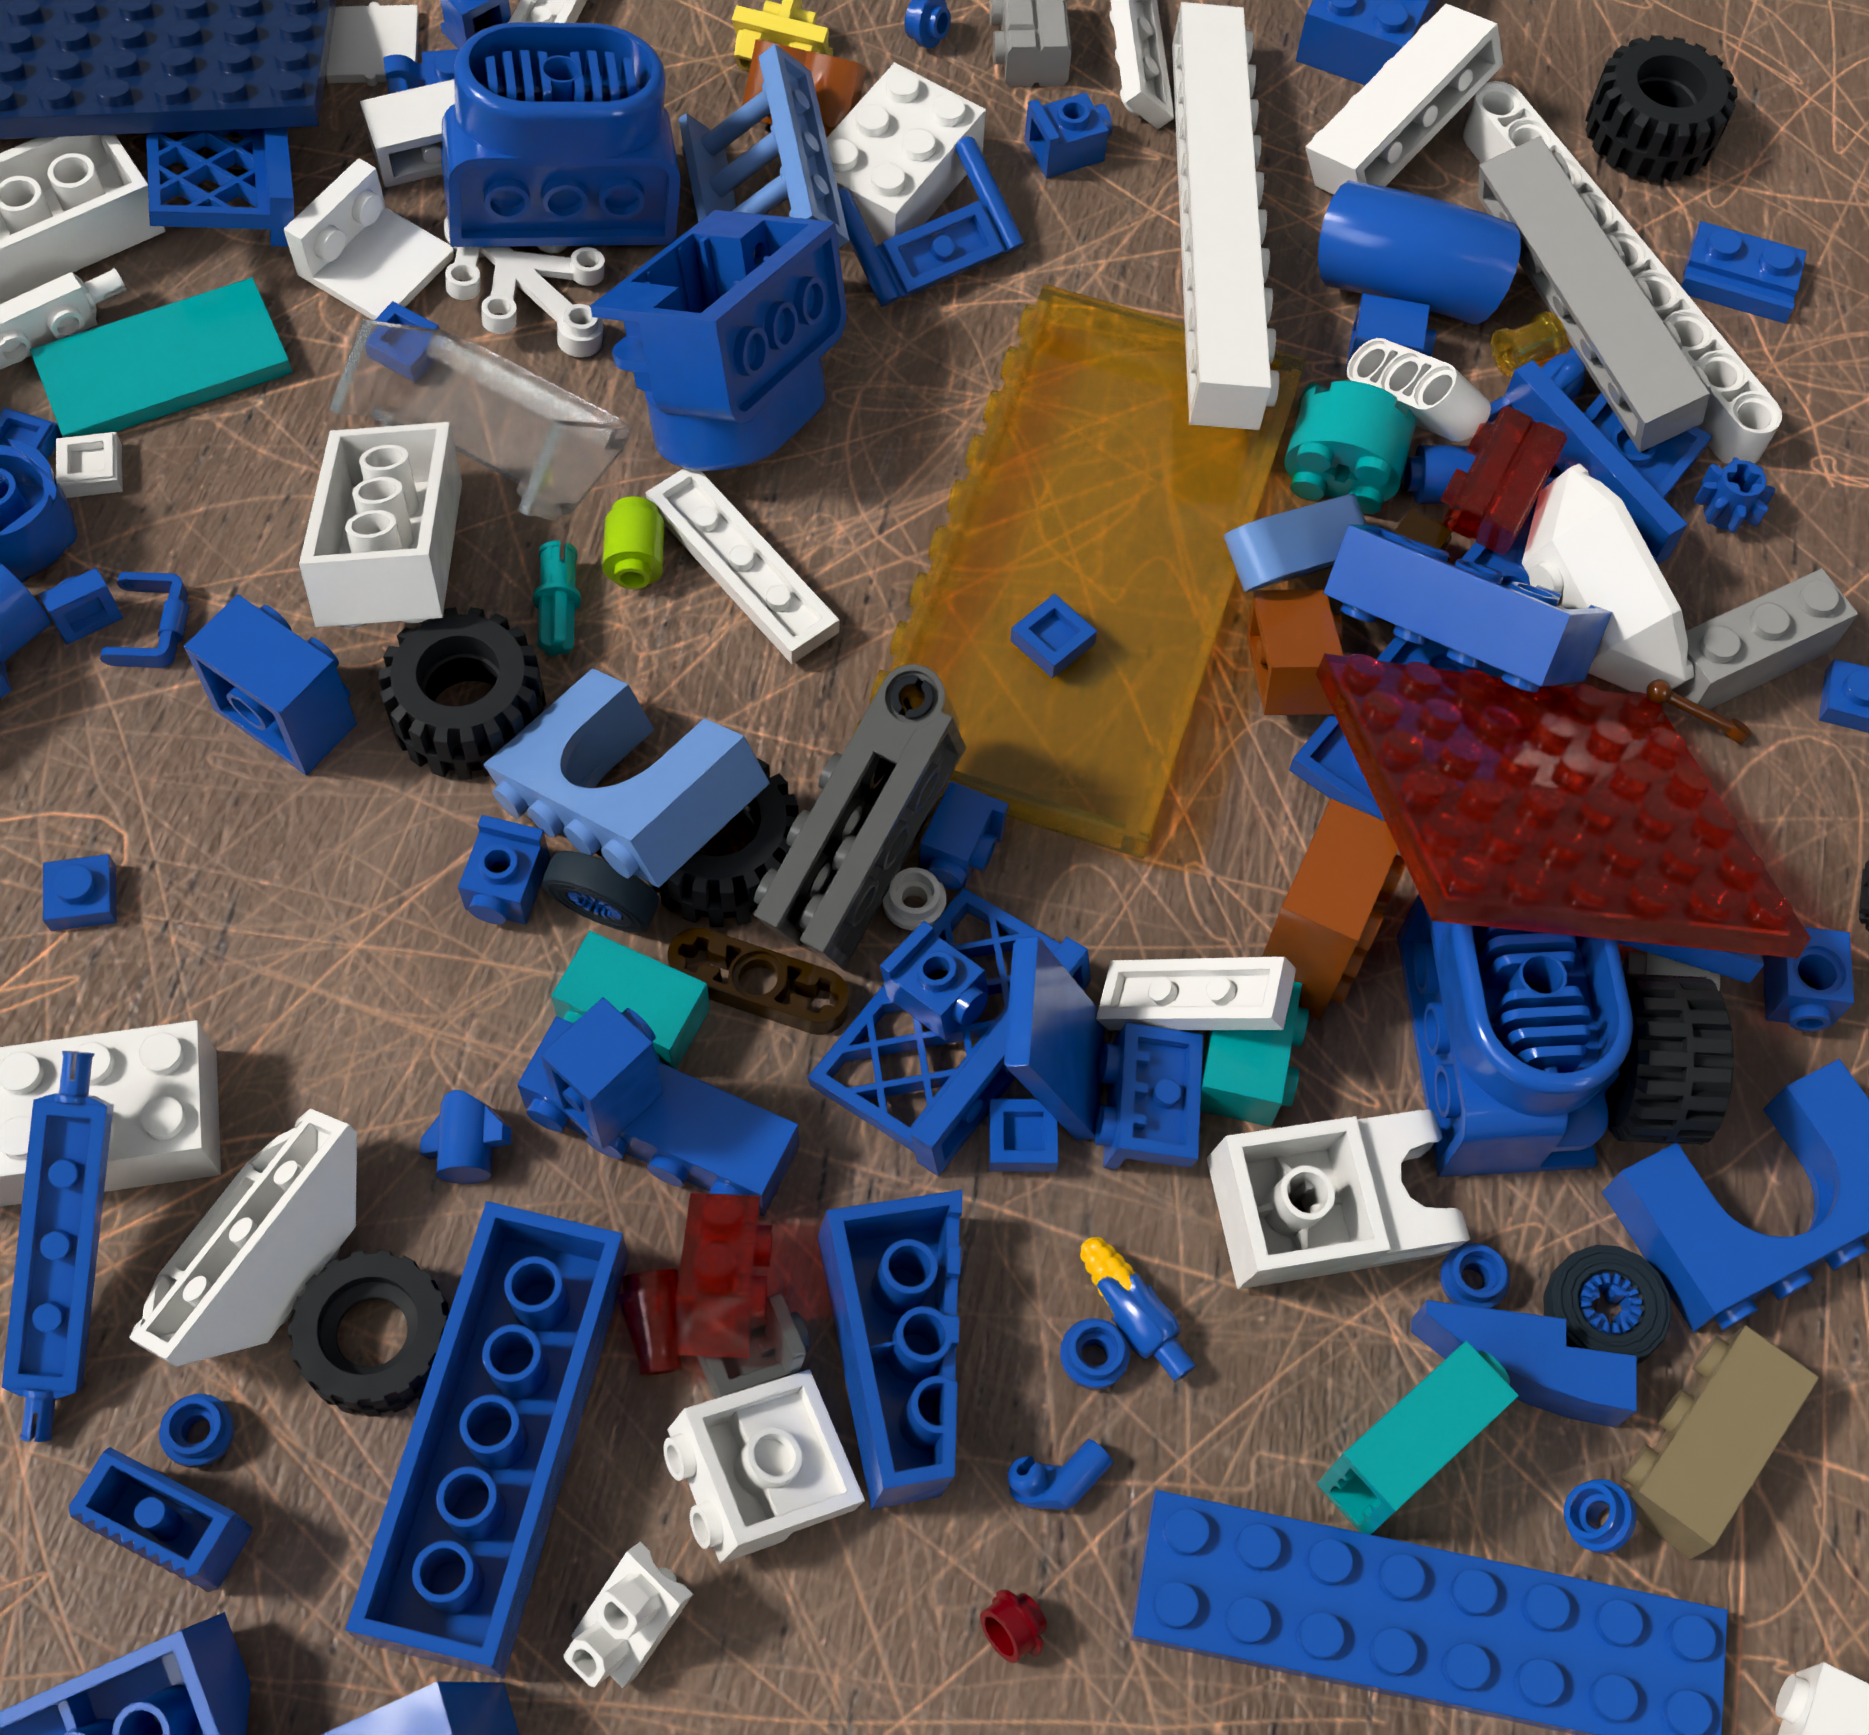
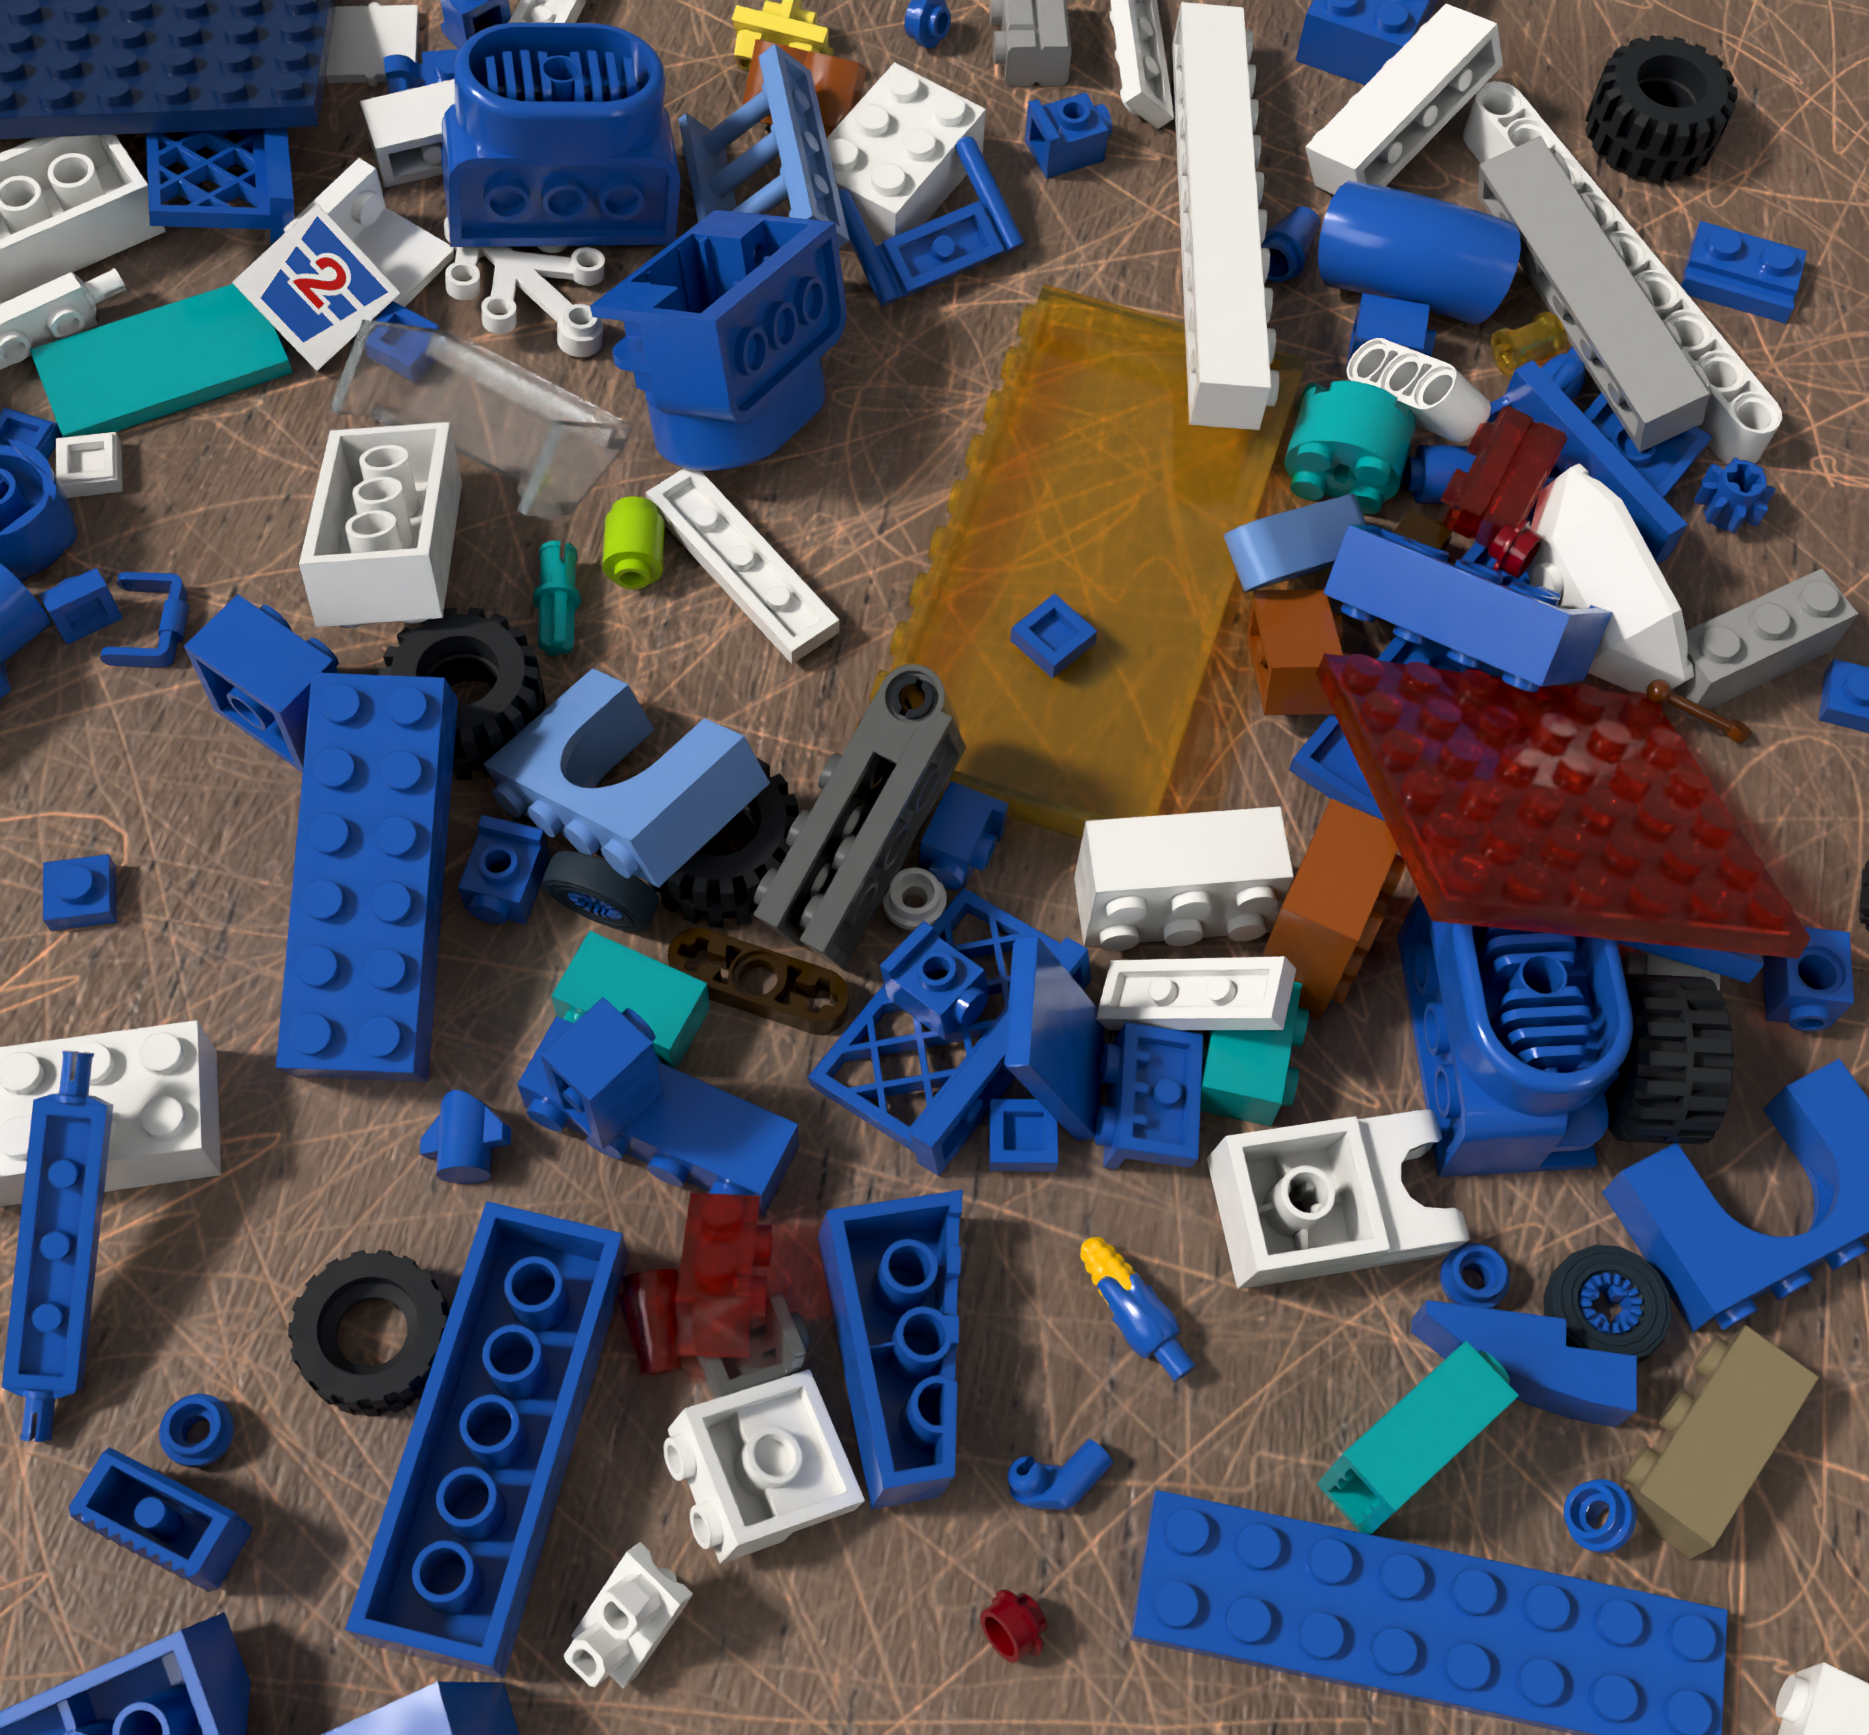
(256, 1246): white wedge -> none
(316, 287): none -> tile
(368, 878): none -> blue brick
(1098, 1333): blue plate -> none
(1182, 877): none -> white brick
(1291, 243): none -> blue cone
(1515, 548): none -> dark red plate

